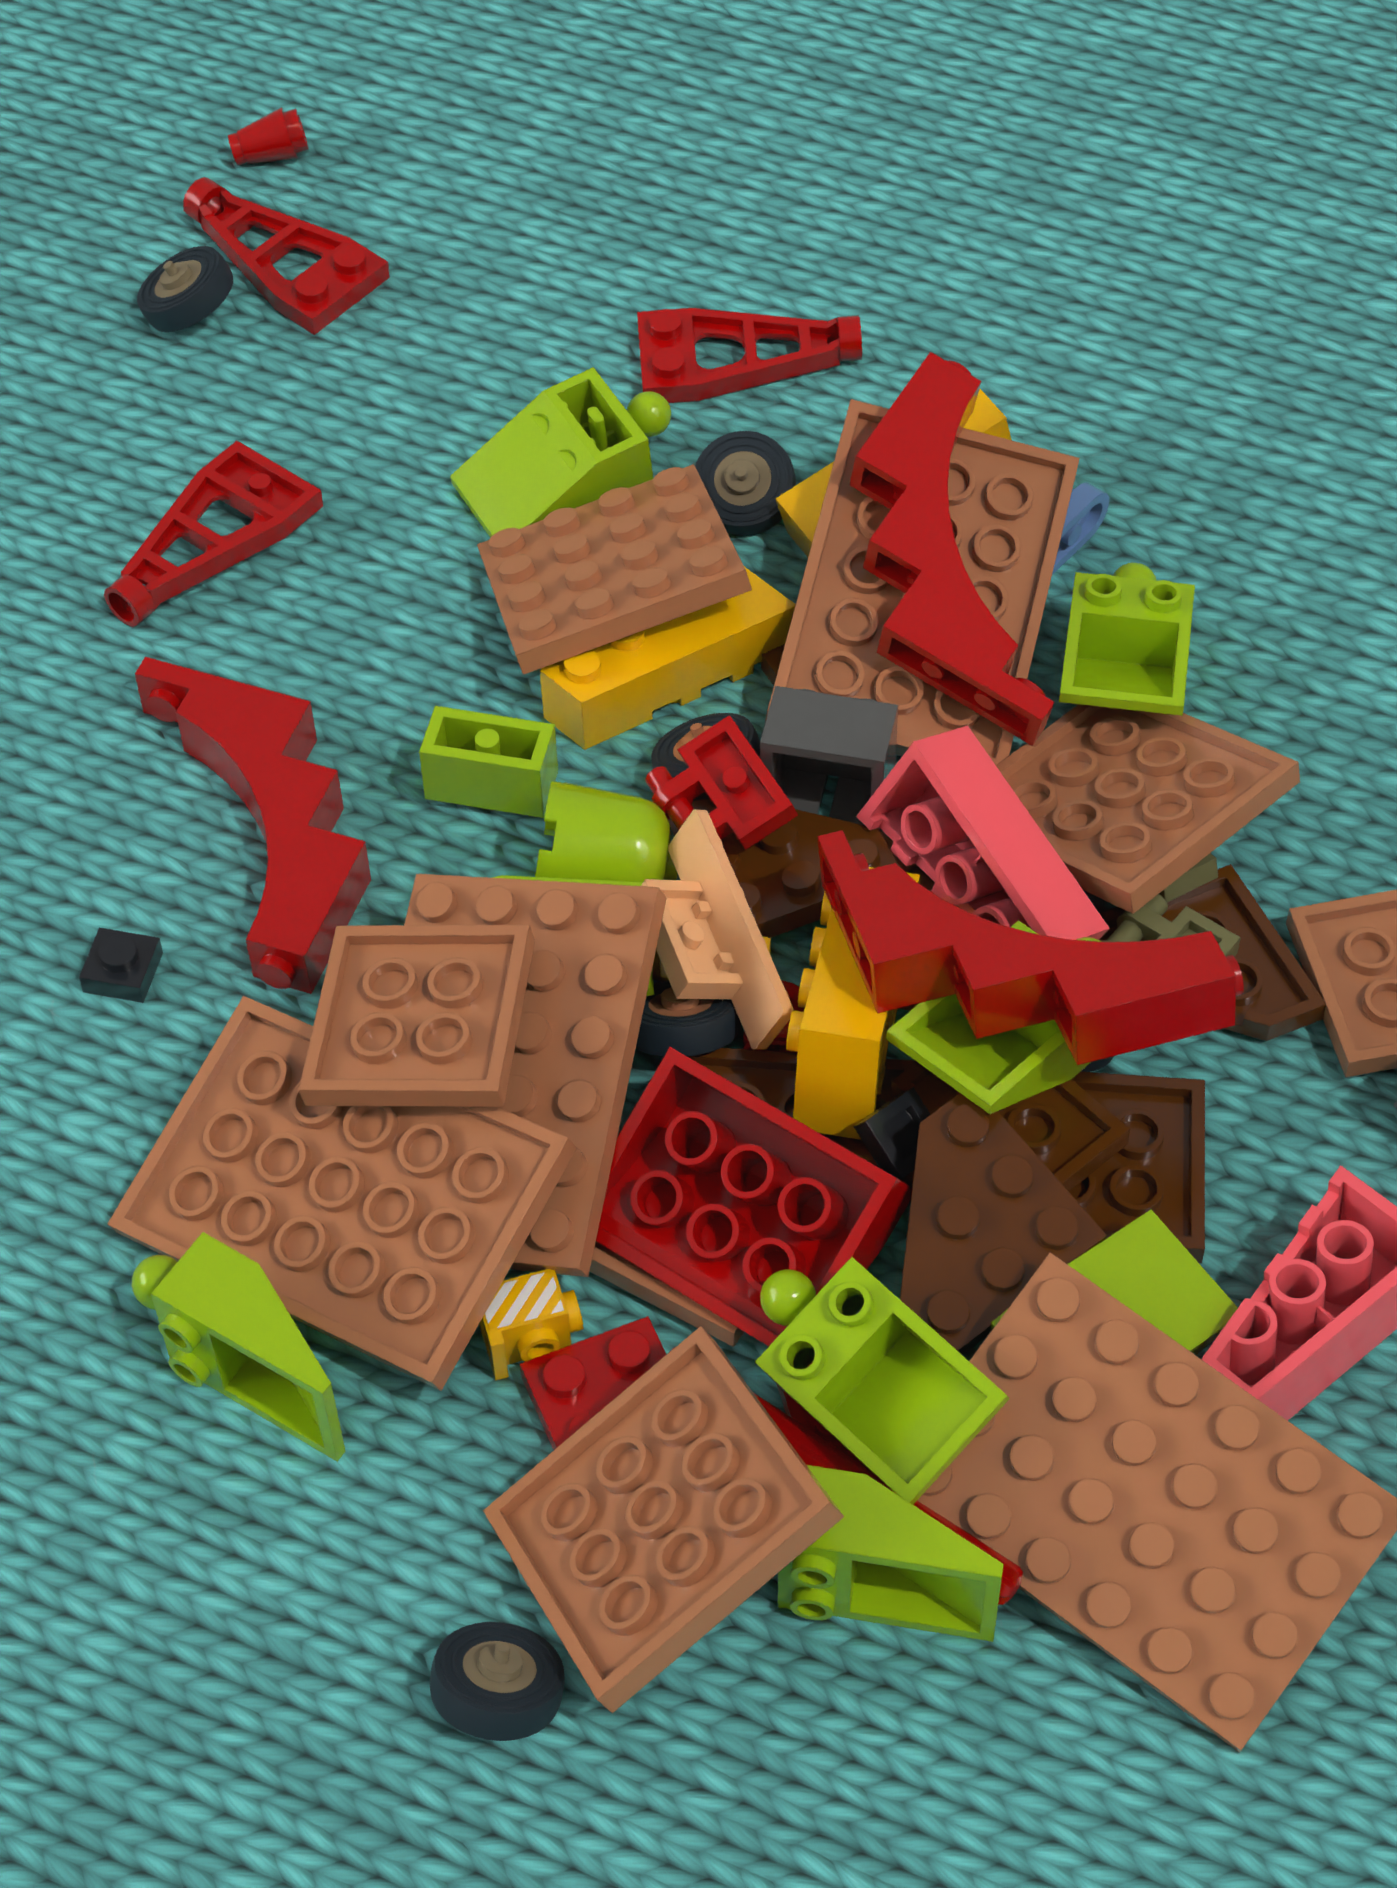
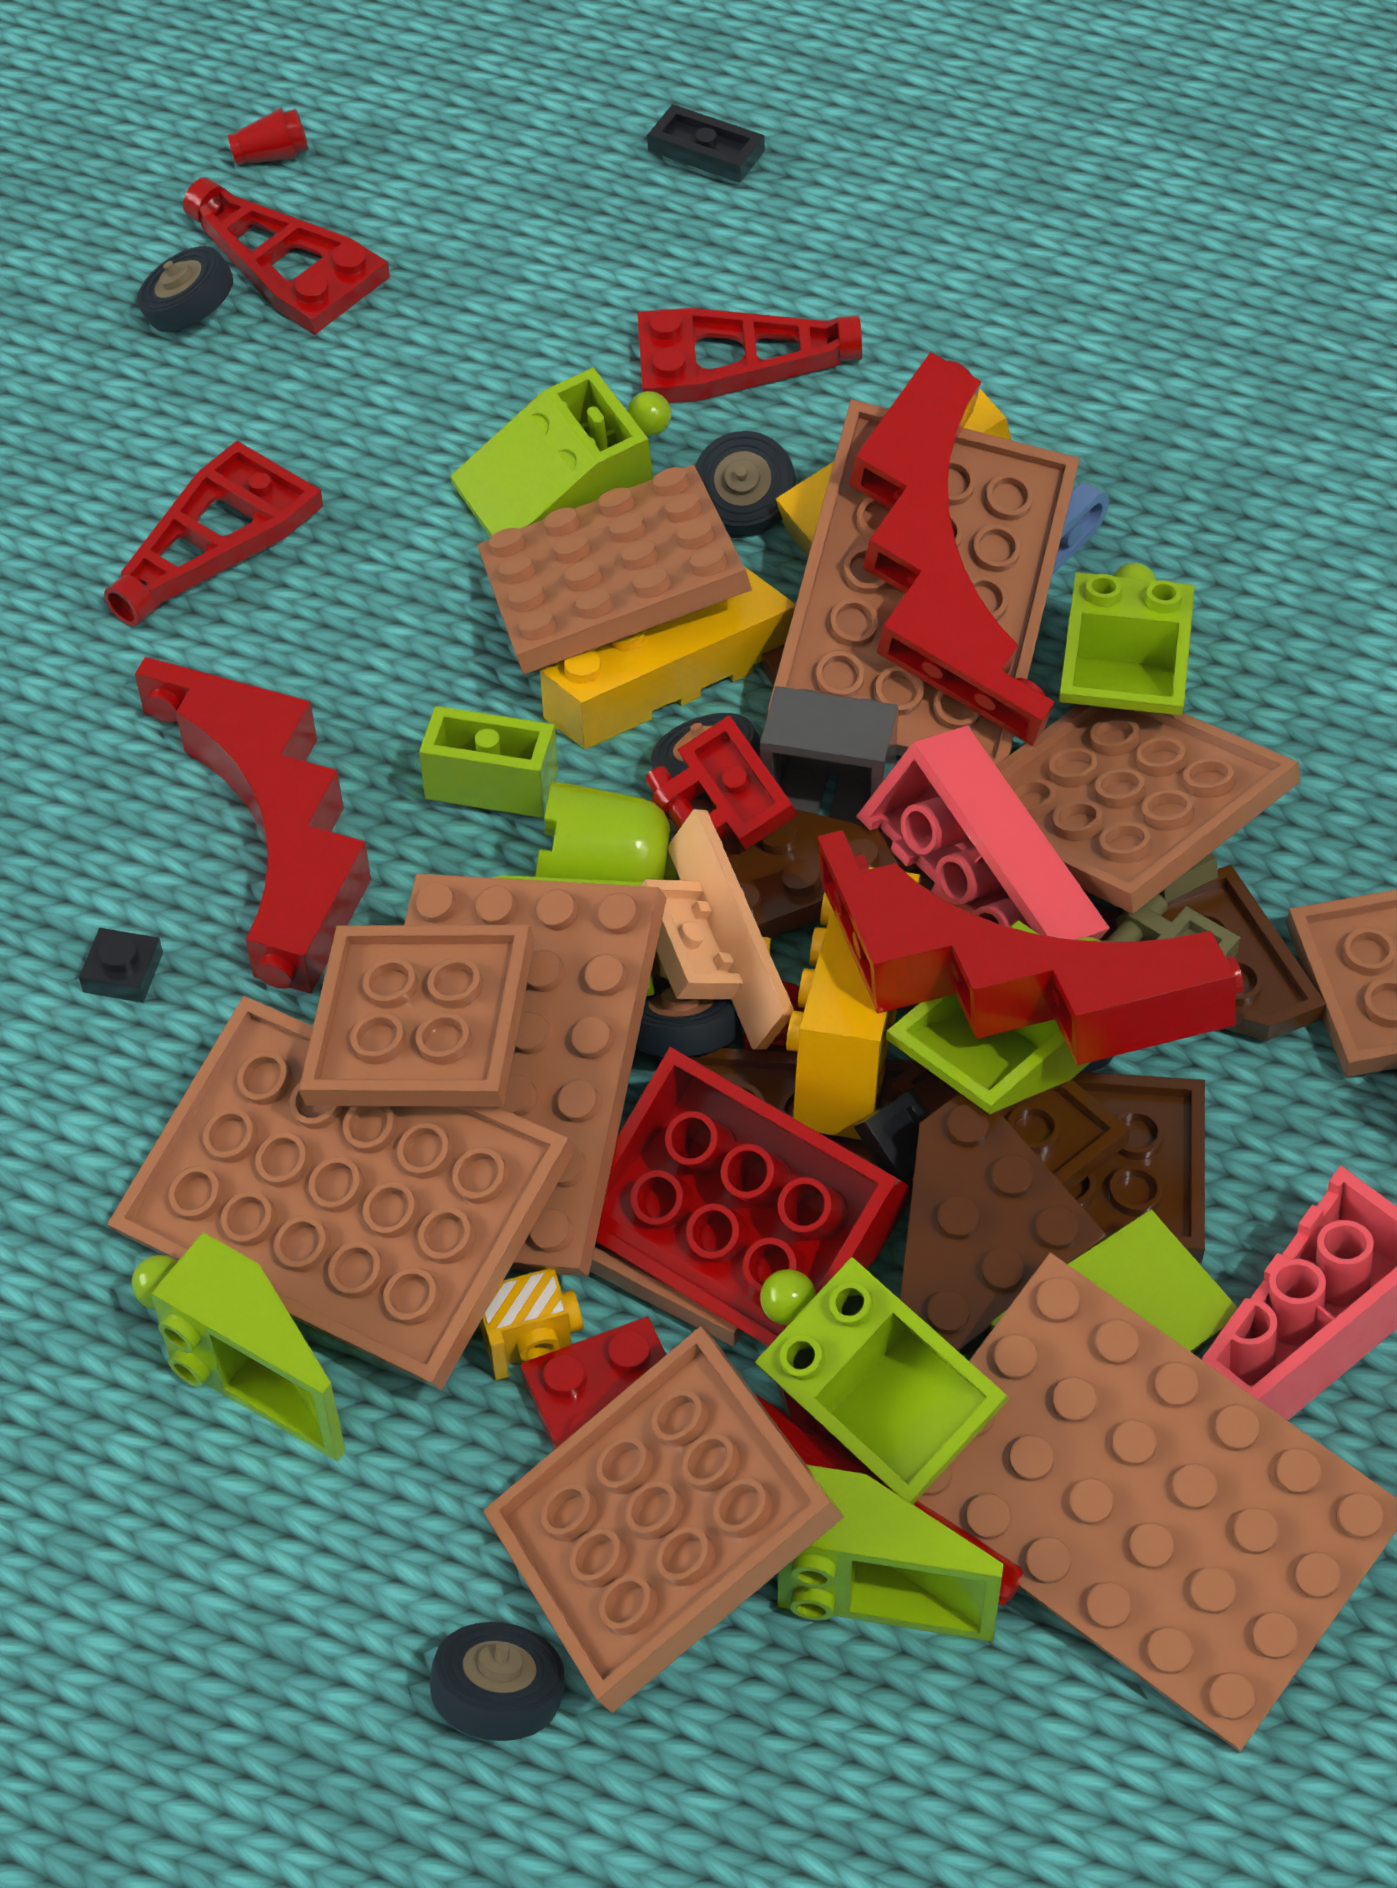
(706, 143): none -> black plate

